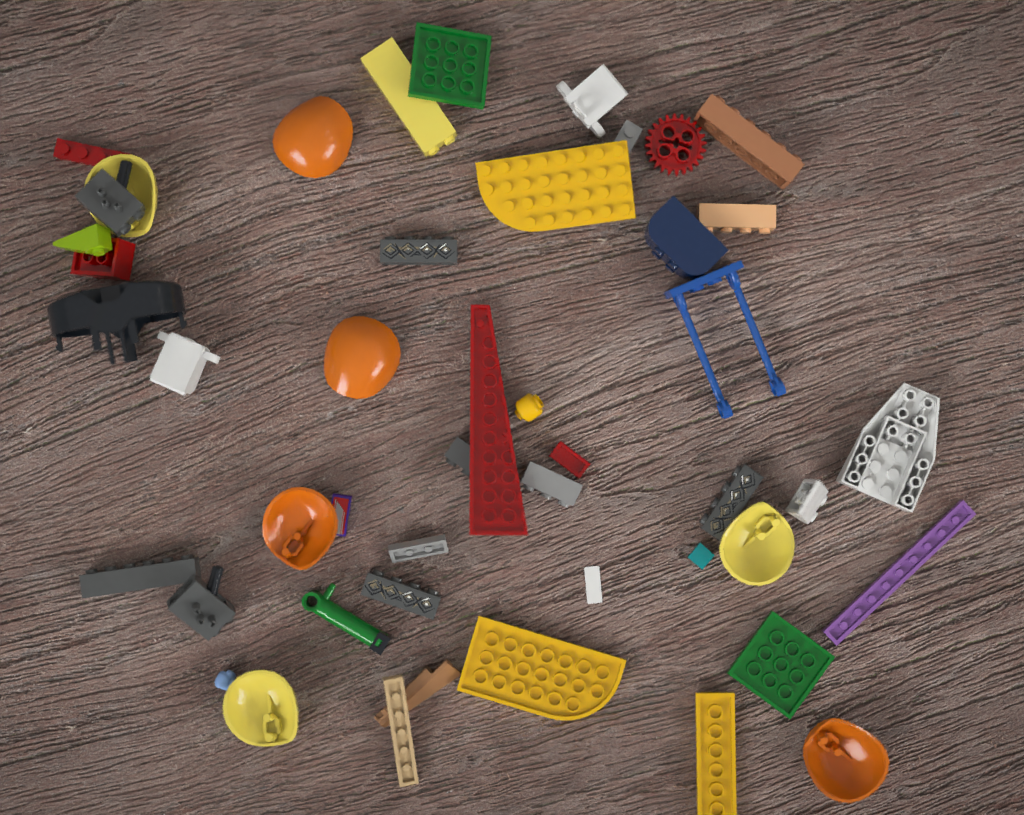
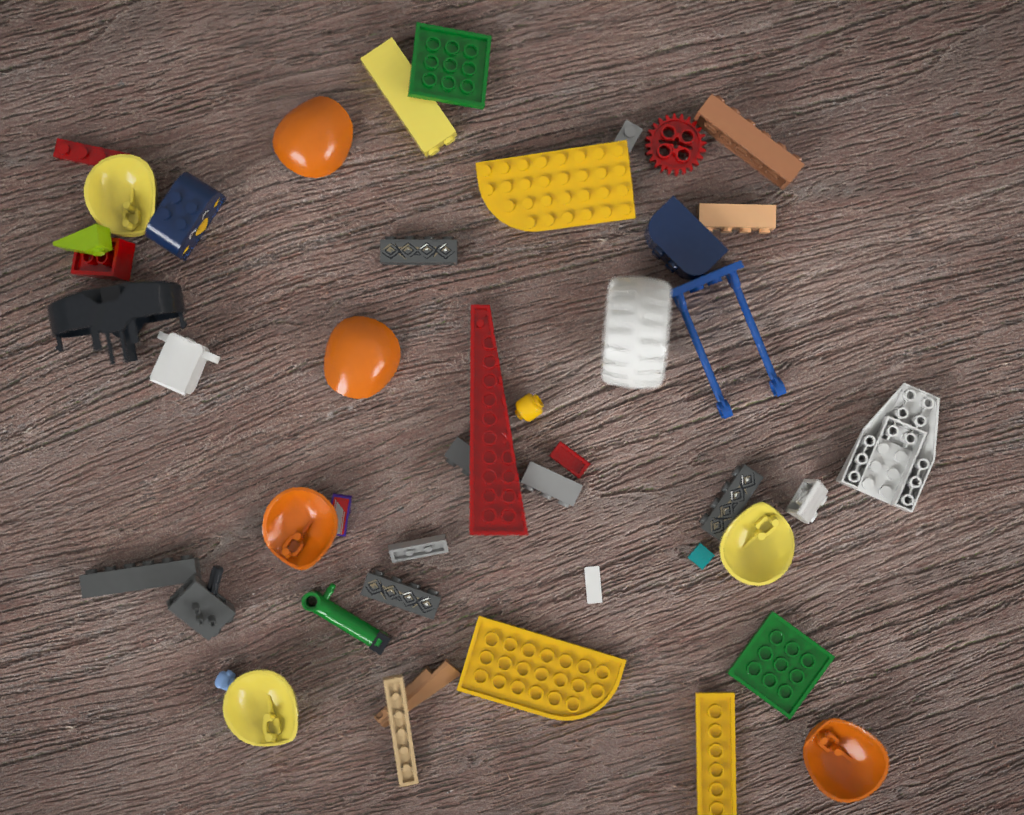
(111, 200): dark grey piece -> none
(184, 215): none -> dark blue brick
(593, 98): white piece -> none
(636, 332): none -> white tyre
(898, 572): medium lavender plate -> none

